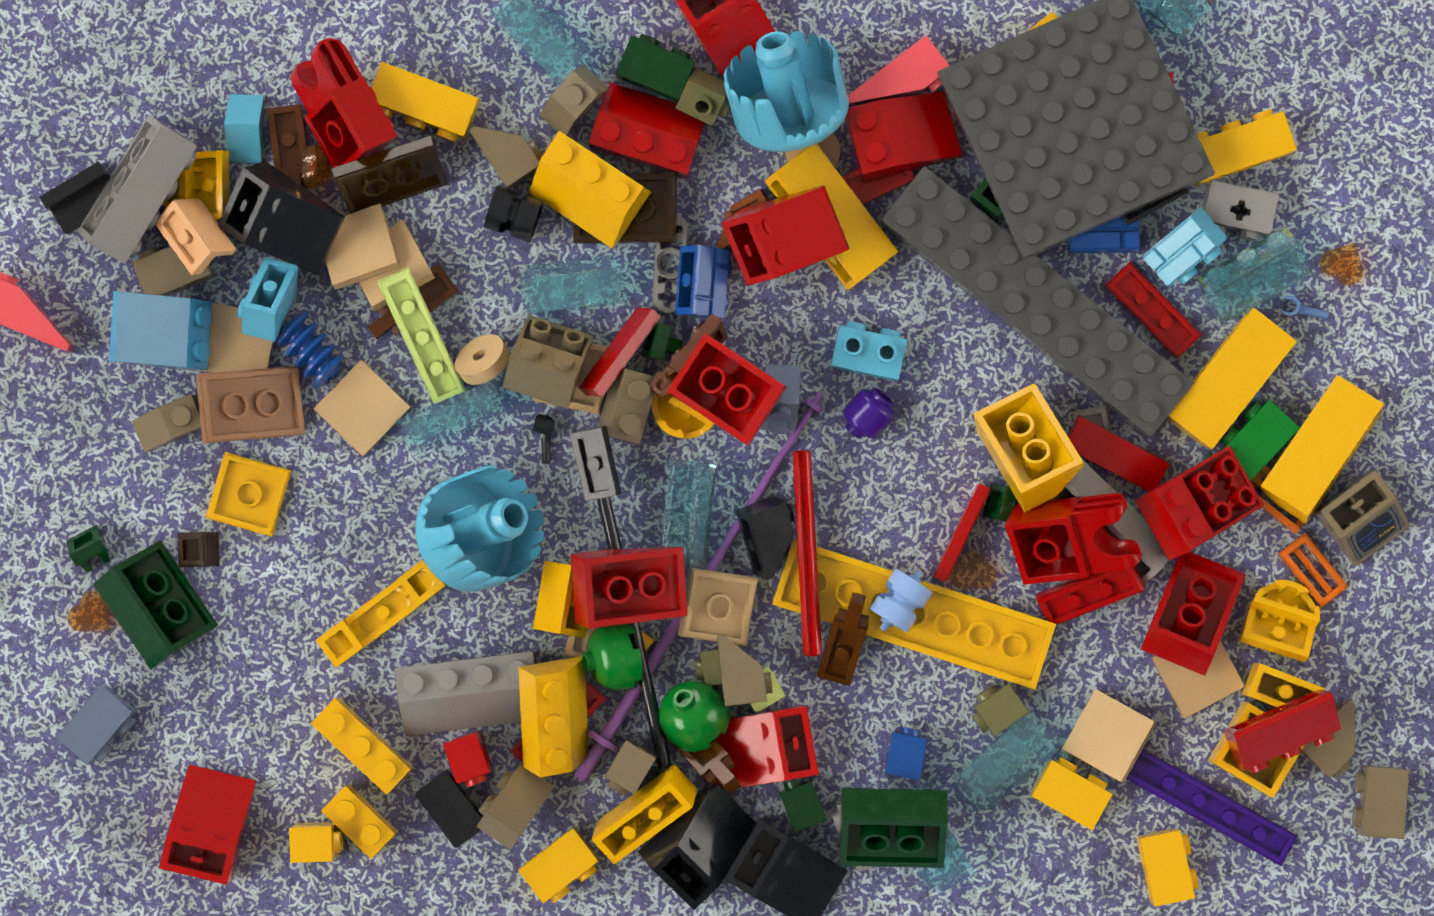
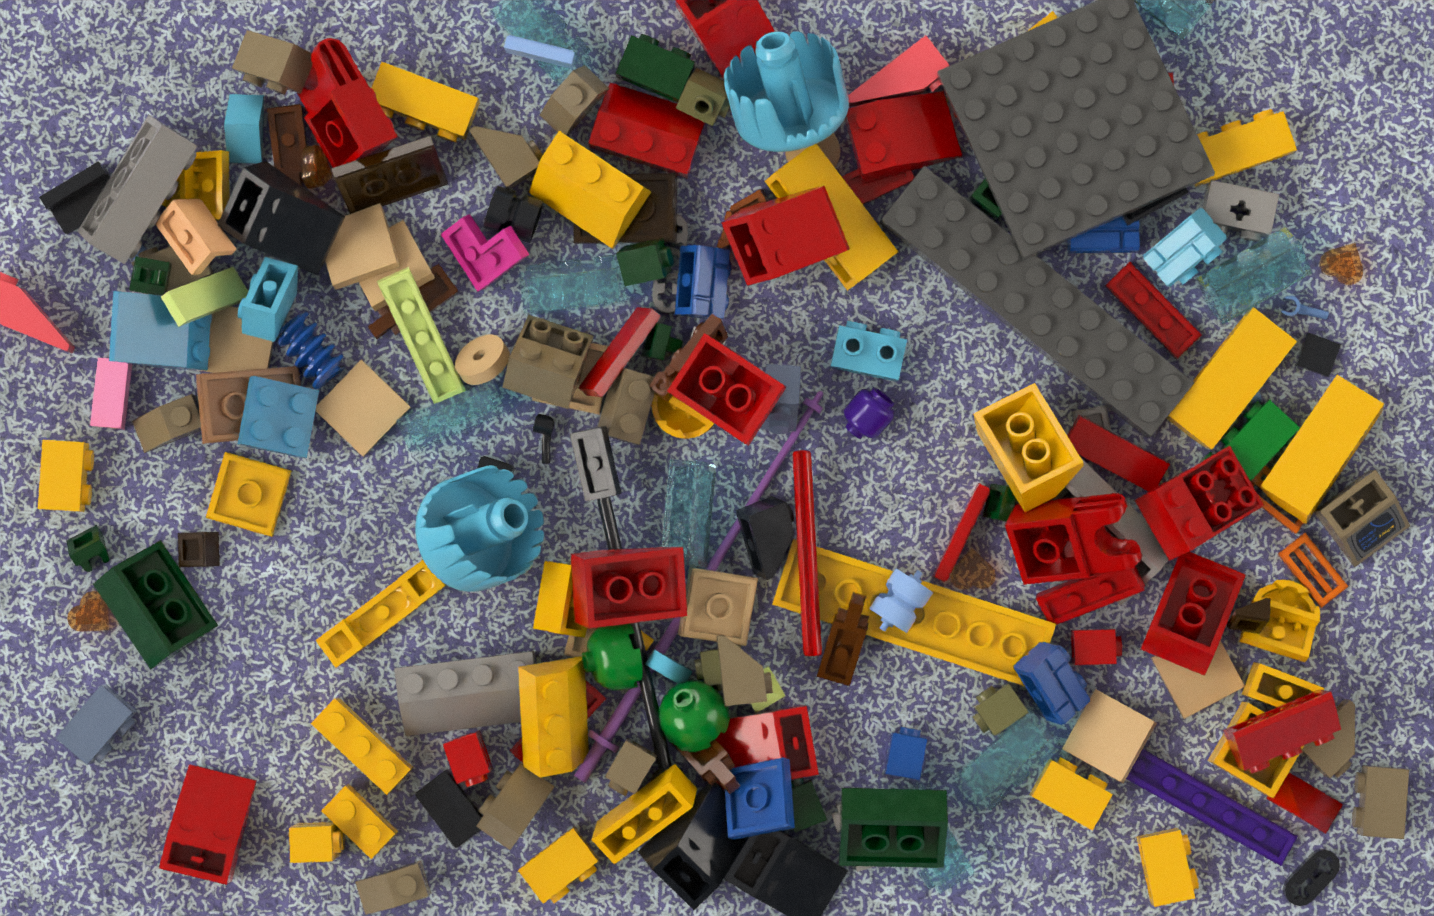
(65, 476): none -> yellow brick
(111, 394): none -> bright pink slope
(150, 276): none -> dark green tile
(205, 296): none -> yellowish green tile
(272, 62): none -> dark tan brick
(278, 417): none -> dark azure plate
(393, 888): none -> dark tan slope
(483, 259): none -> dark pink plate
(486, 461): none -> black tile
(540, 51): none -> light blue tile
(645, 261): none -> dark green brick
(668, 667): none -> medium azure beam
(762, 801): none -> blue tile
(1052, 682): none -> blue brick
(1095, 646): none -> red brick
(1251, 617): none -> dark brown slope
(1306, 803): none -> red slope
(1317, 883): none -> black beam
(1318, 355): none -> black tile

